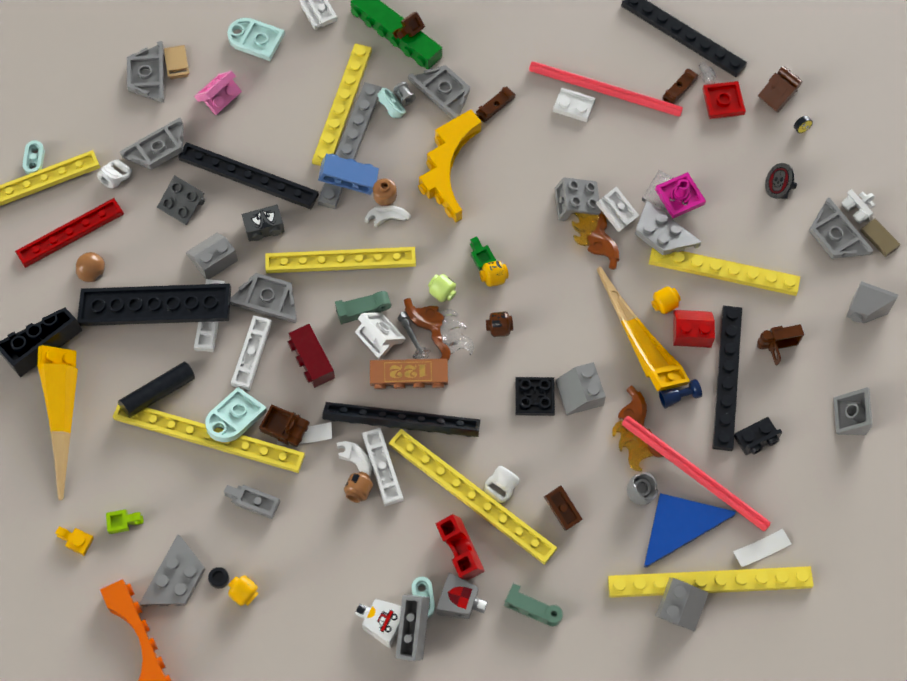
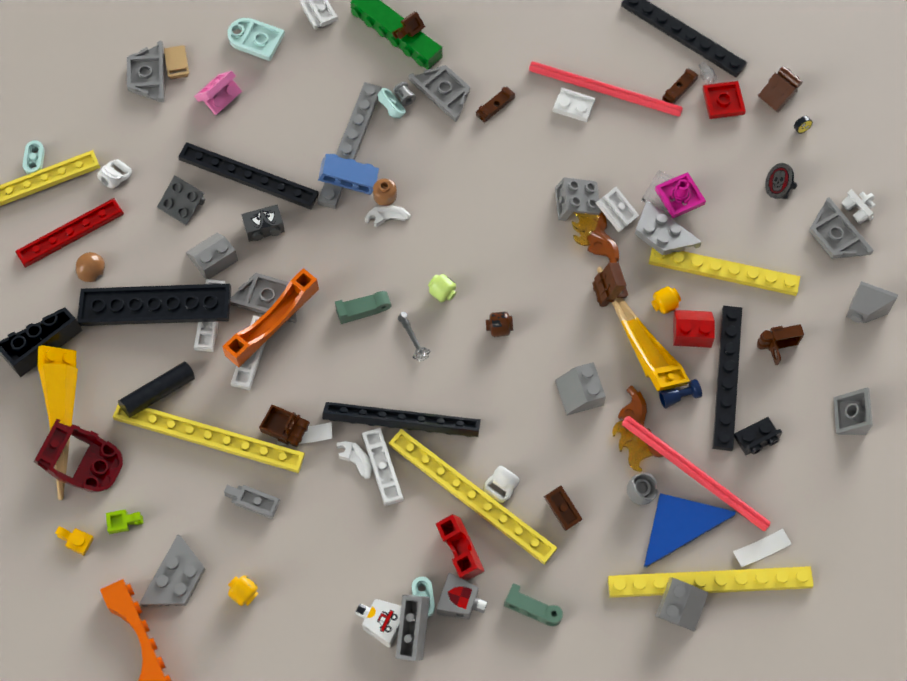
(98, 466): none -> dark red slope
(157, 146): light grey wing -> none
(218, 577): black tile -> none
(234, 415): light aqua plate -> none
(249, 340): none -> orange arch
(310, 356): dark red brick -> none
(340, 260): light yellow plate -> none
(342, 103): light yellow plate -> none
(358, 487): medium nougat head -> none
(378, 333): white bracket -> none
(409, 372): nougat brick -> none
(443, 328): piece -> none
(450, 140): yellow arch -> none
(480, 254): green plate -> none
(494, 273): yellow head -> none
(534, 396): black tile -> none
(609, 284): none -> reddish brown piece
(880, 237): dark tan tile -> none

